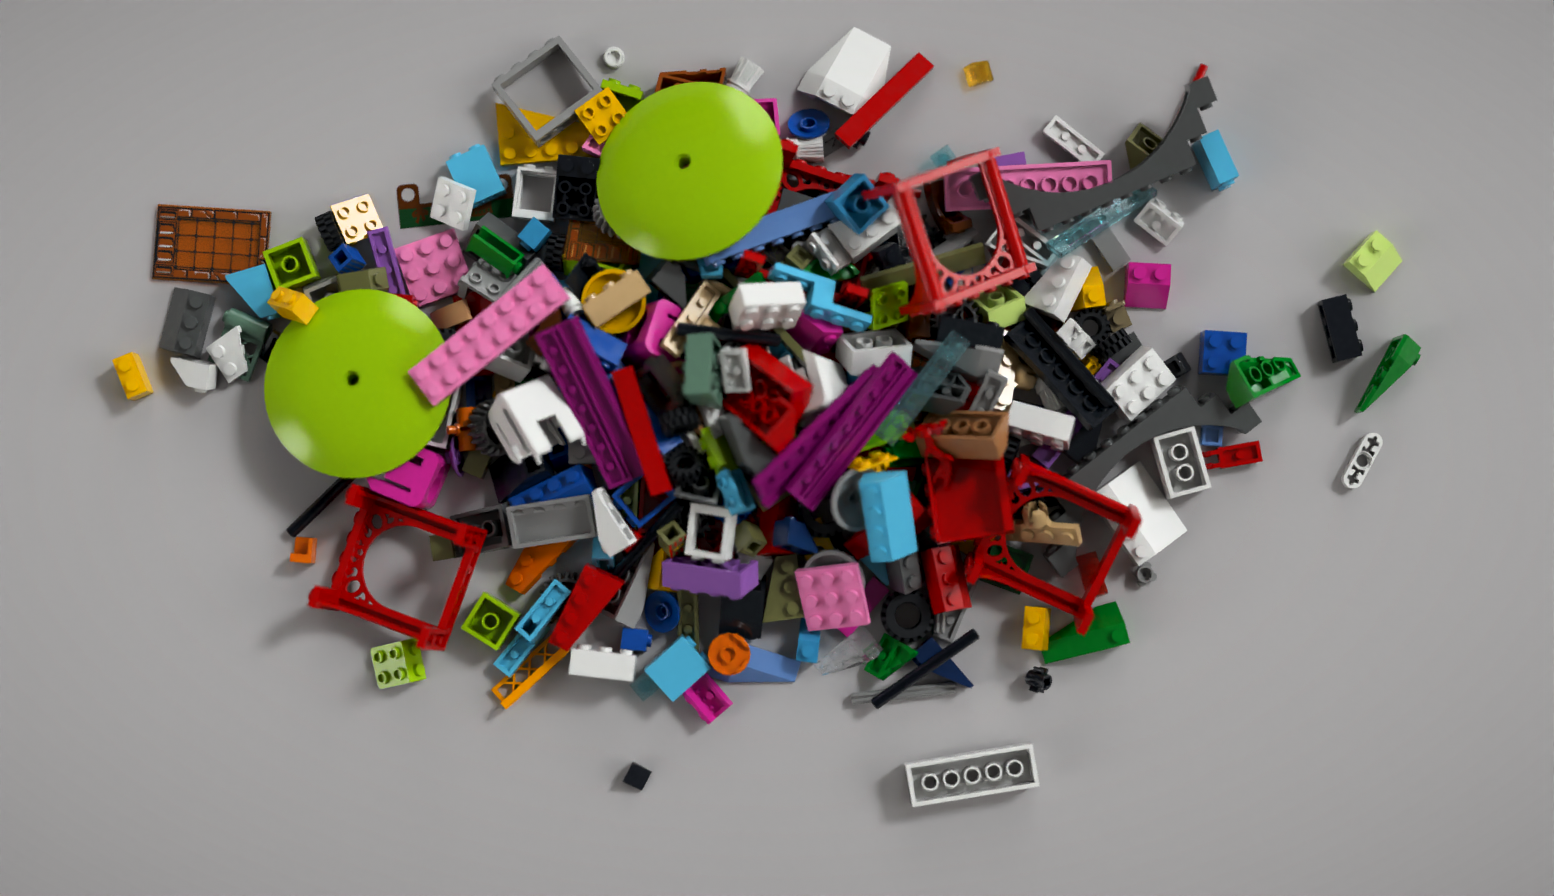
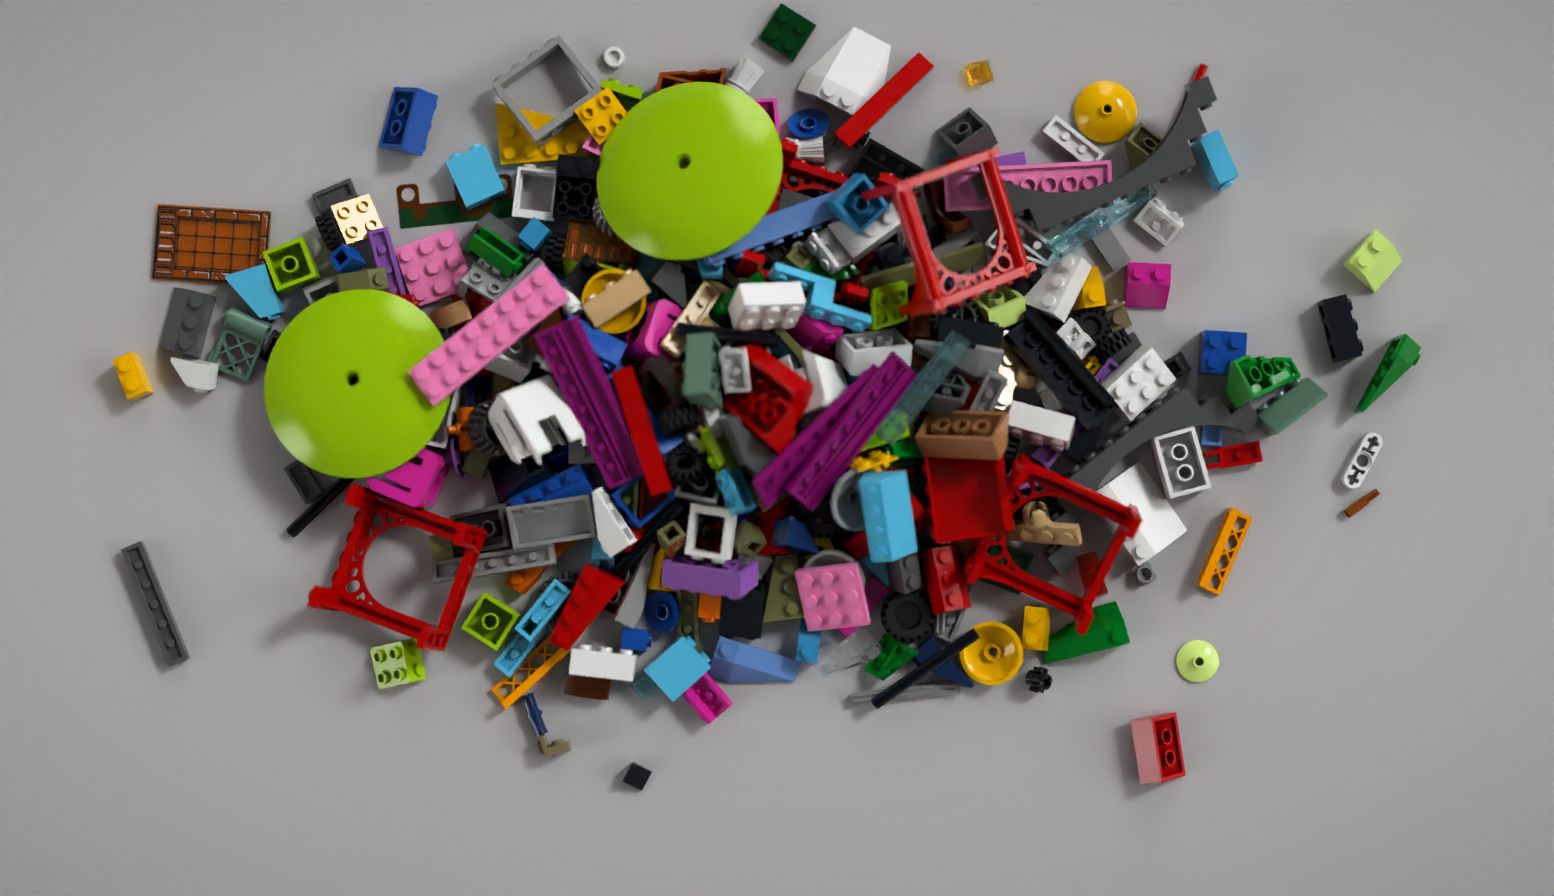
(155, 603): none -> dark grey plate
(229, 354): white wing -> none
(292, 305): yellow brick -> none
(304, 481): none -> dark grey tile
(304, 550): orange panel -> none
(334, 194): none -> dark grey tile
(408, 121): none -> blue slope
(453, 203): white plate -> none
(498, 562): none -> light grey plate
(534, 714): none -> dark blue pin
(557, 746): none -> dark tan bracket
(587, 687): none -> reddish brown slope
(709, 607): none -> orange brick
(729, 654): orange tile -> none
(787, 32): none -> dark green plate
(878, 158): none -> black wedge
(925, 431): red piece -> none
(967, 134): none -> dark grey slope
(971, 774): white brick -> none
(990, 668): none -> yellow dish
(1098, 124): none -> yellow dish
(1158, 748): none -> red slope
(1186, 661): none -> yellowish green dish
(1216, 551): none -> light orange fence
(1290, 405): none -> sand green slope
(1361, 503): none -> dark orange pin

